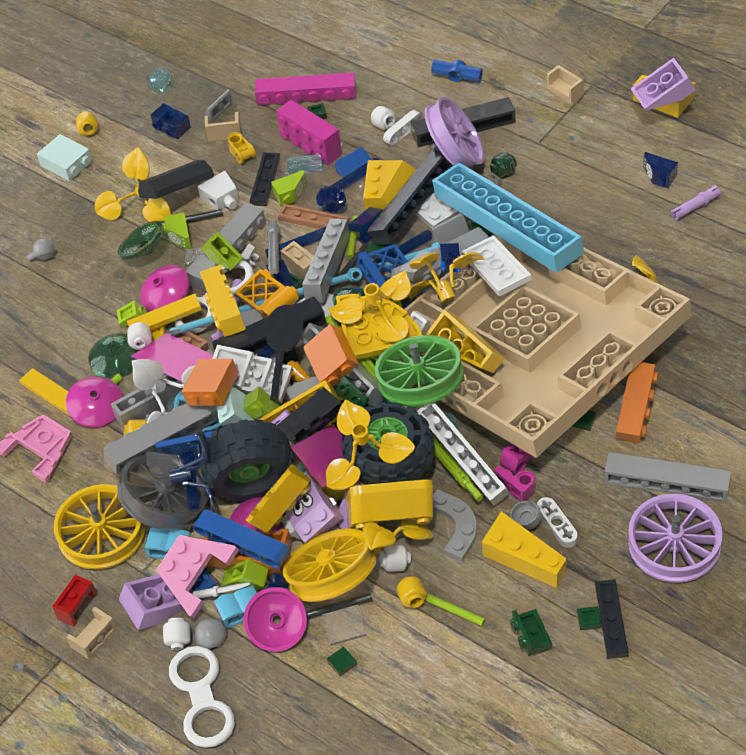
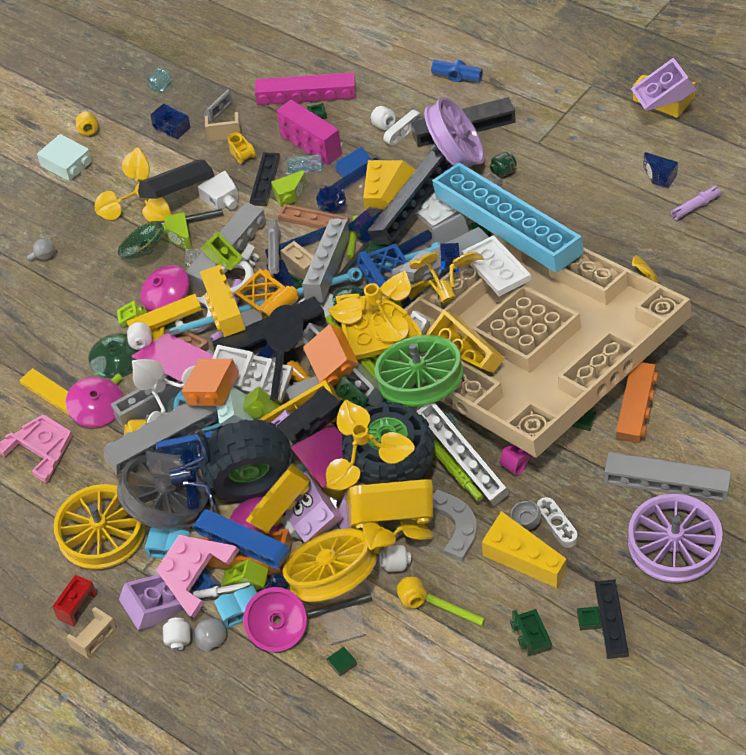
(201, 696): white bar -> none
(519, 486): dark pink plate -> none
(565, 84): tan panel -> none

